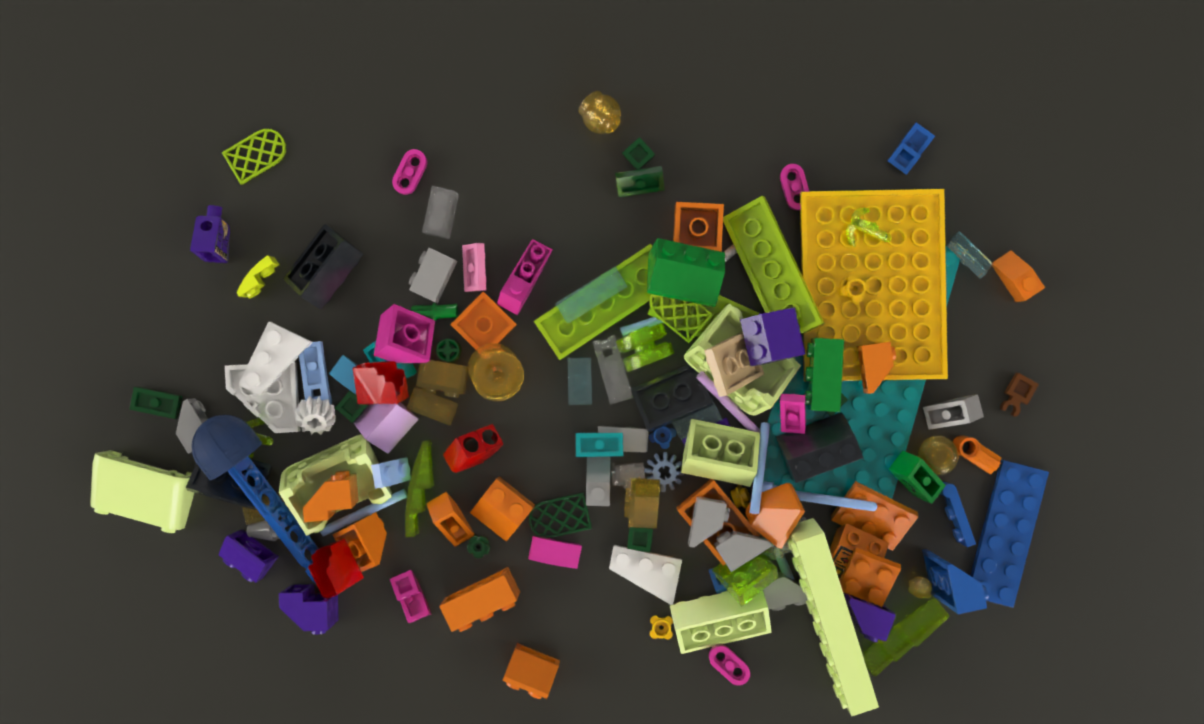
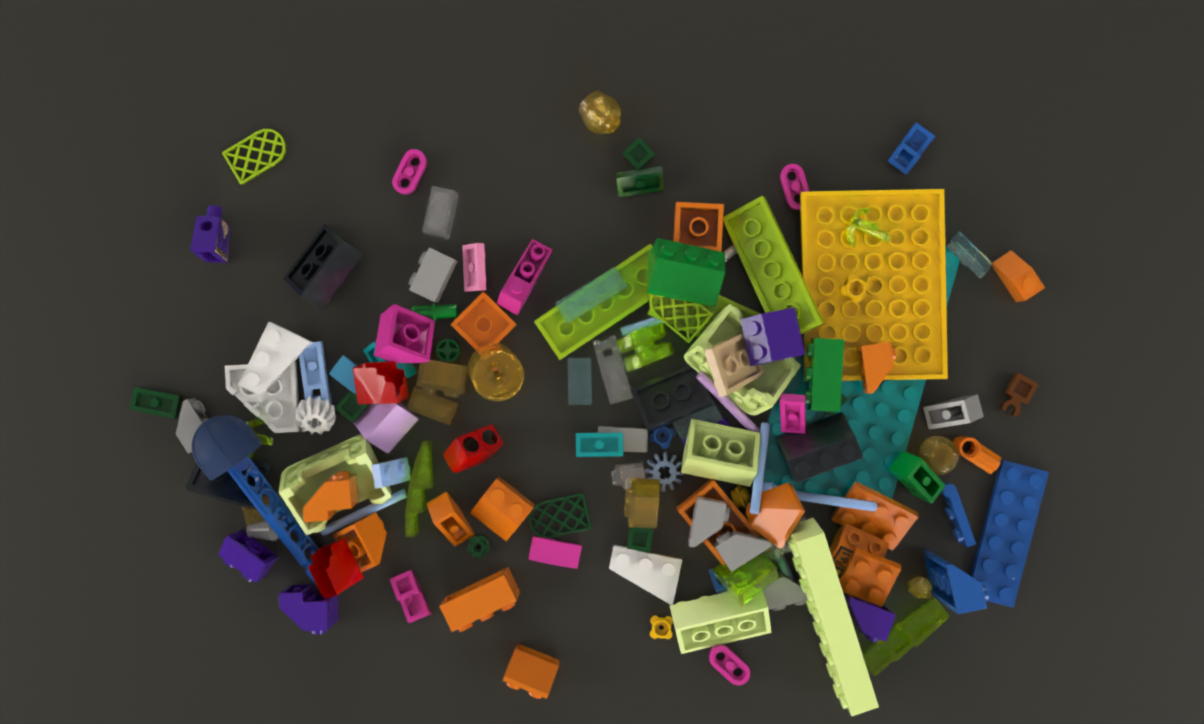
(140, 491): yellowish green windscreen -> none
(252, 282): neon yellow slope -> none
(598, 481): light grey slope -> none

